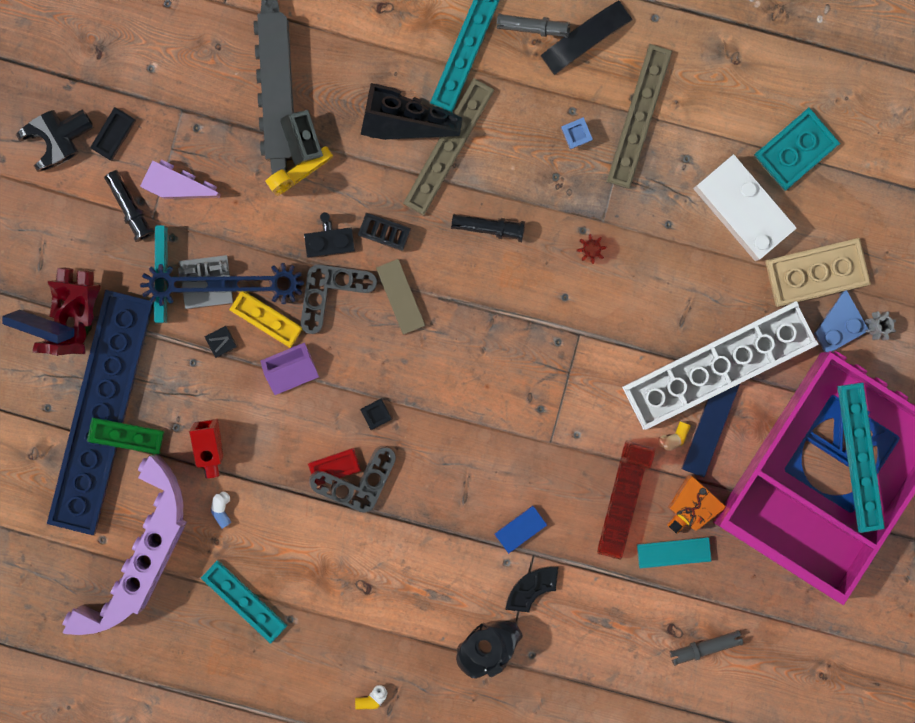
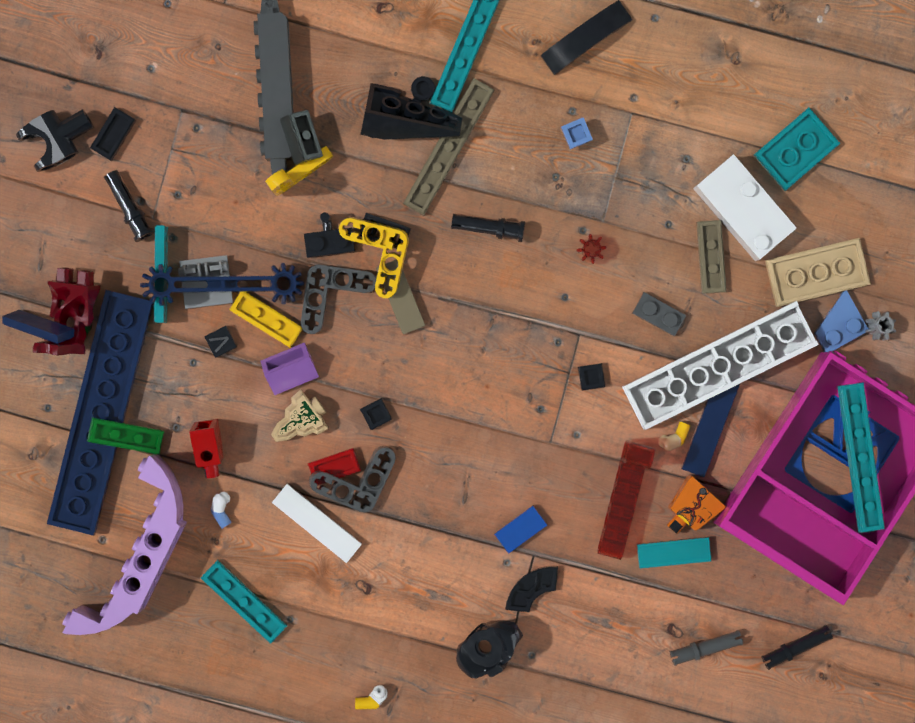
(172, 185): lavender slope -> none
(301, 418): none -> tan rock
(316, 523): none -> white tile
(384, 242): none -> yellow beam
(423, 88): none -> black tile
(541, 26): dark grey pin -> none
(591, 376): none -> black tile
(639, 116): dark tan tile -> none
(659, 314): none -> dark grey plate
(711, 256): none -> dark tan tile
(788, 651): none -> black pin

